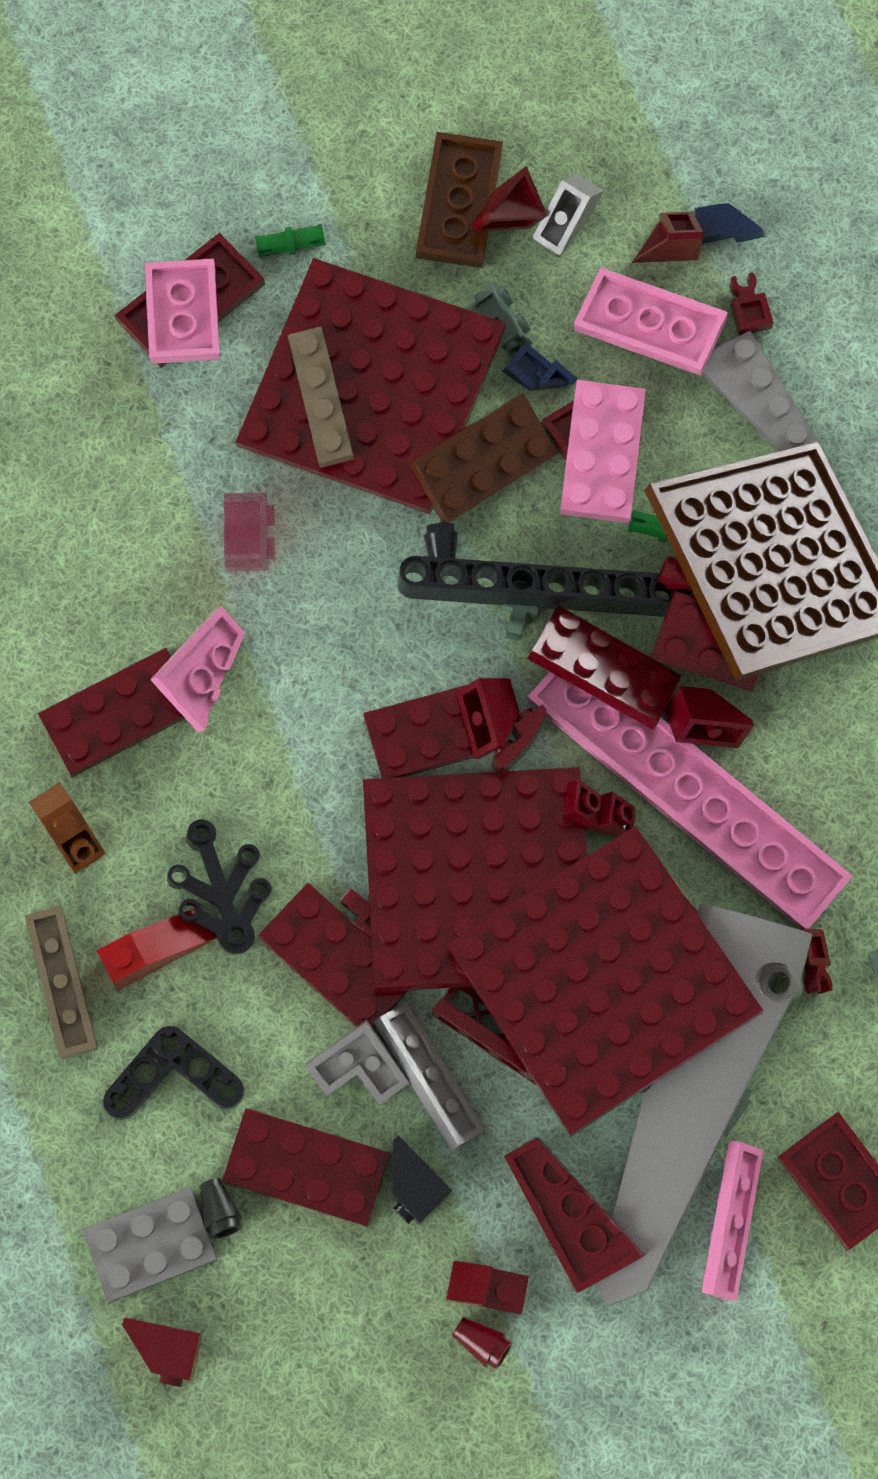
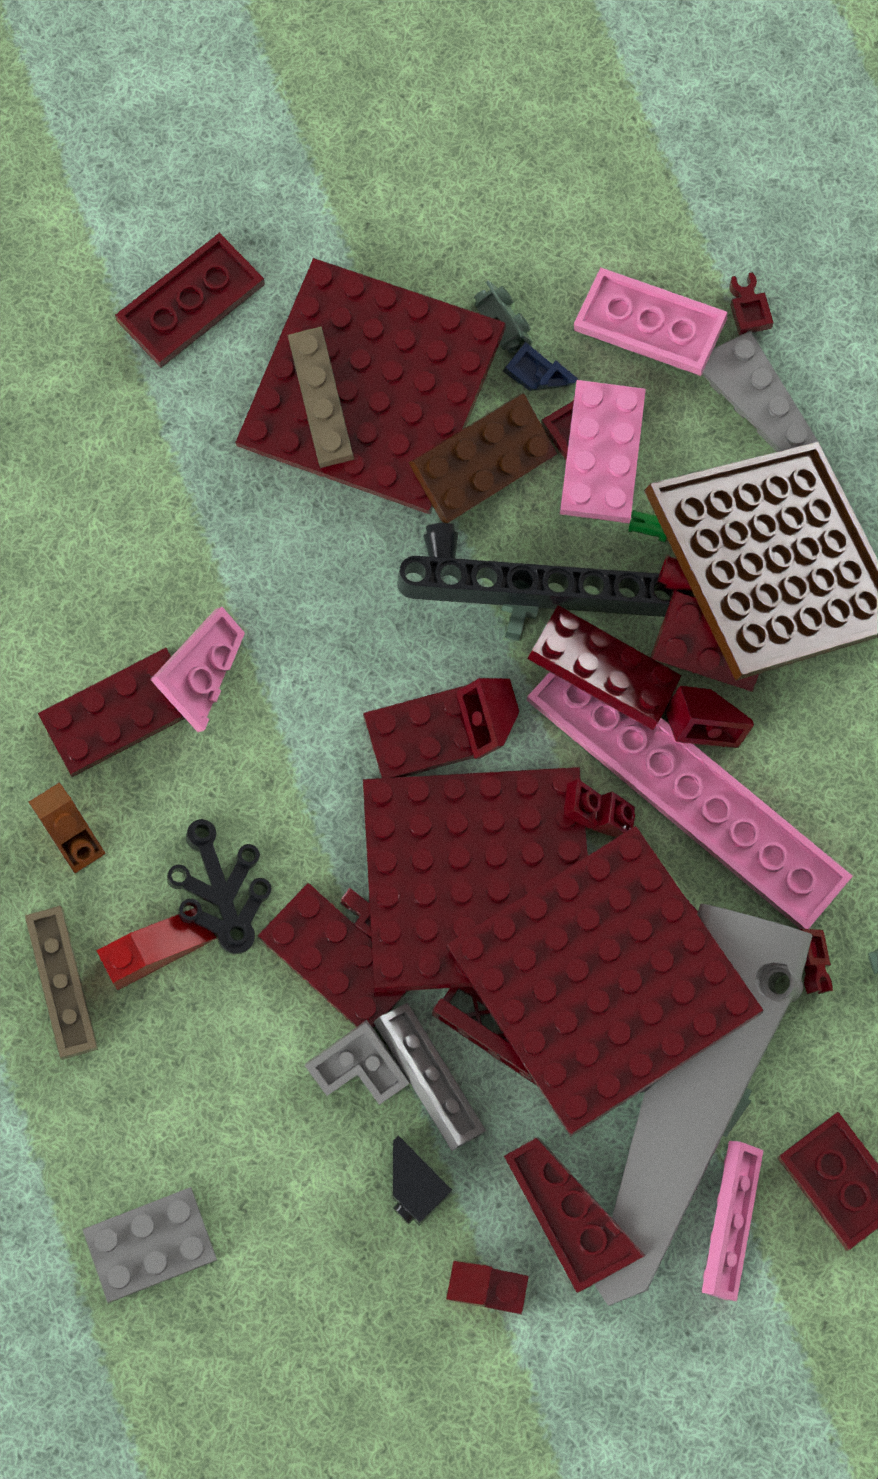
(164, 1063): black beam -> none
(165, 1349): dark red slope -> none
(182, 311): bright pink plate -> none
(219, 1210): pearl dark grey cone -> none
(247, 532): clear pink brick -> none
(290, 240): green pin -> none
(306, 1167): dark red plate -> none
(458, 186): reddish brown plate -> none
(483, 1342): dark red cone -> none
(511, 206): dark red slope -> none
(525, 732): dark red slope -> none
(567, 212): light grey slope -> none
(673, 239): dark red slope -> none
(726, 222): dark blue slope -> none

